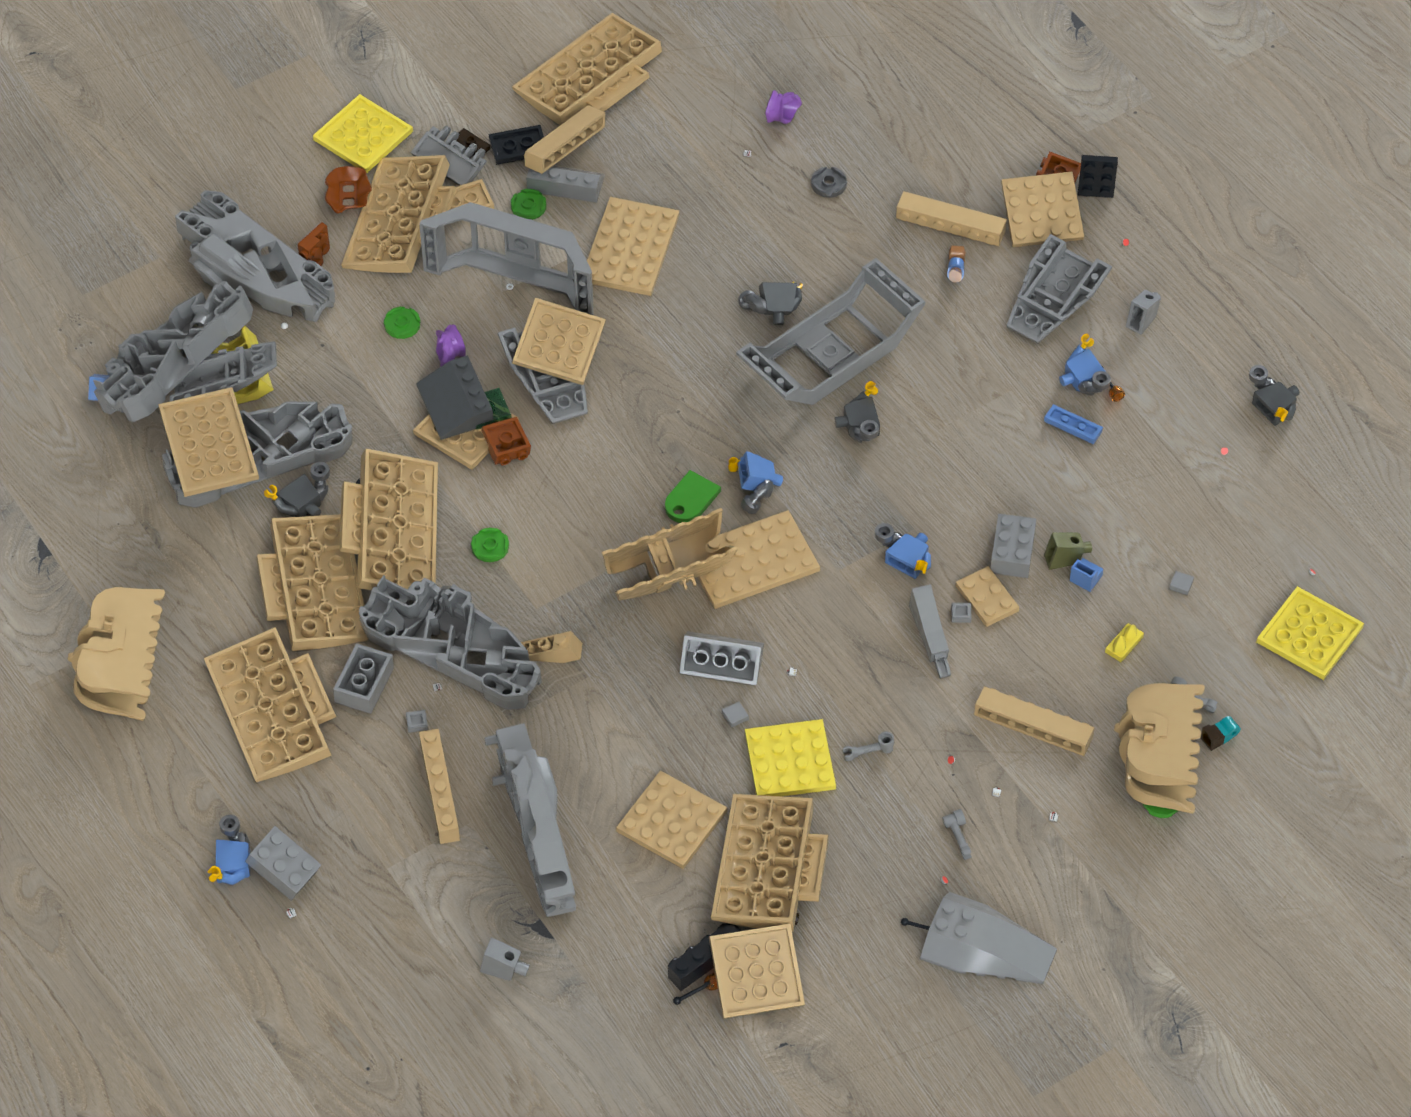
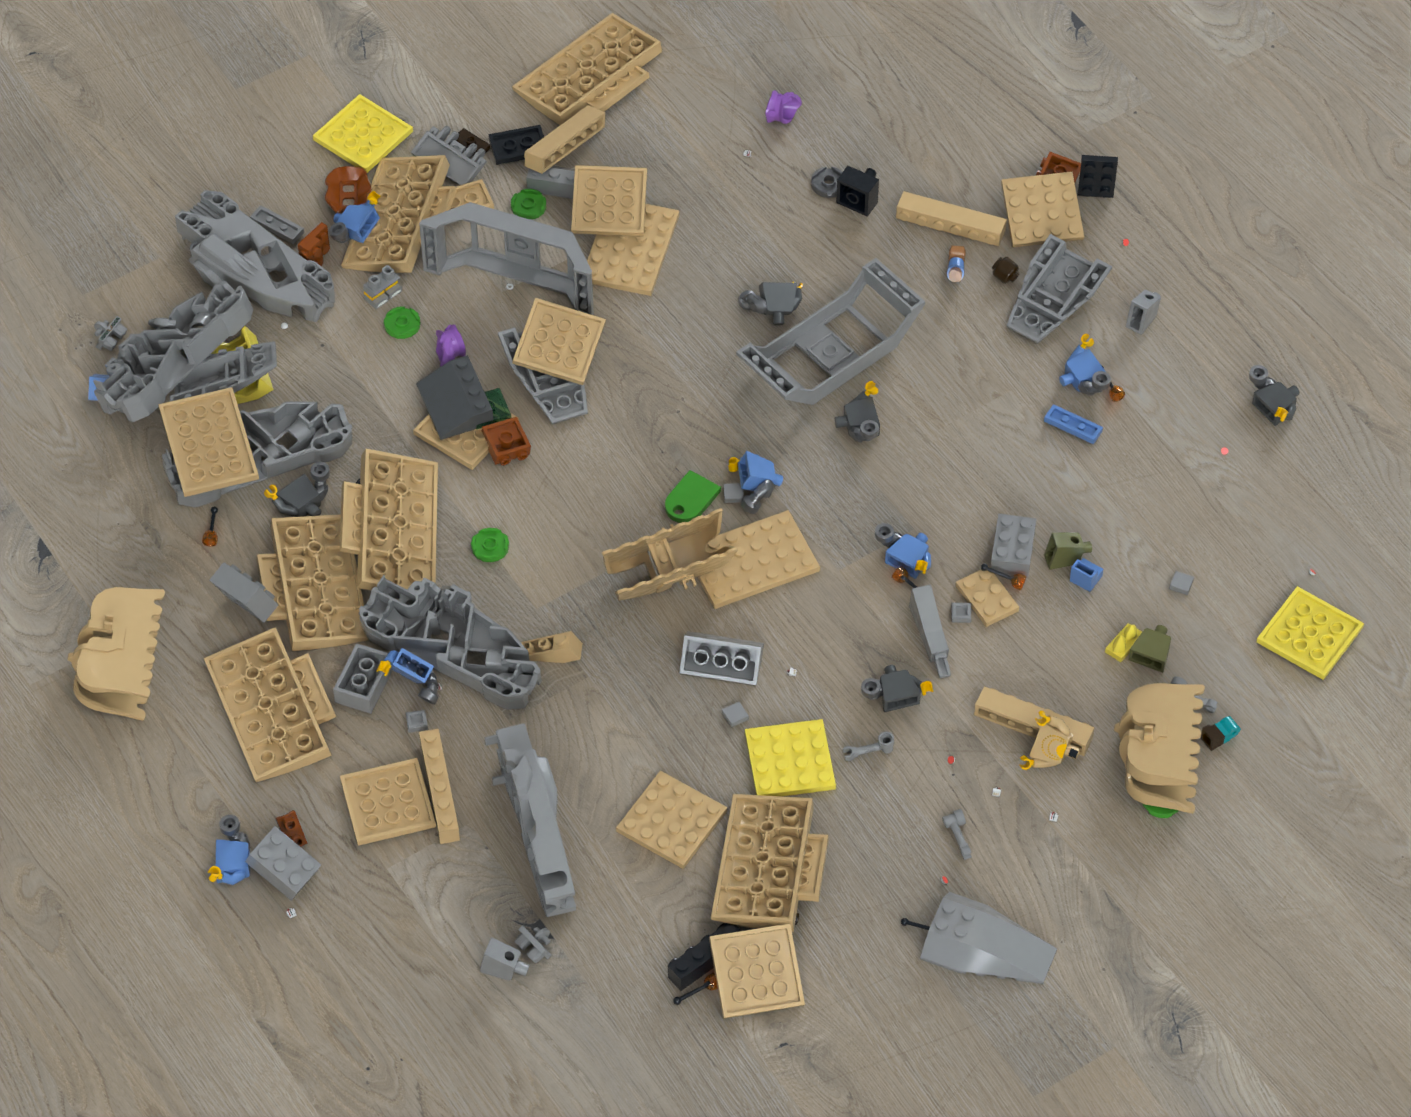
(105, 339): none -> light grey hips
(164, 322): none -> light grey animal
(210, 533): none -> clear orange hinge
(244, 592): none -> light grey brick
(277, 224): none -> light grey plate
(291, 827): none -> dark orange hips
(355, 221): none -> medium blue torso
(382, 287): none -> light grey hips
(387, 801): none -> tan plate
(413, 669): none -> medium blue torso
(527, 938): none -> light grey hips
(609, 200): none -> tan plate
(733, 493): none -> light grey tile
(858, 190): none -> black brick
(896, 689): none -> dark grey torso
(901, 575): none -> clear orange hinge
(1005, 270): none -> dark brown head
(1017, 580): none -> hinge
(1051, 744): none -> tan torso
(1151, 648): none -> olive torso

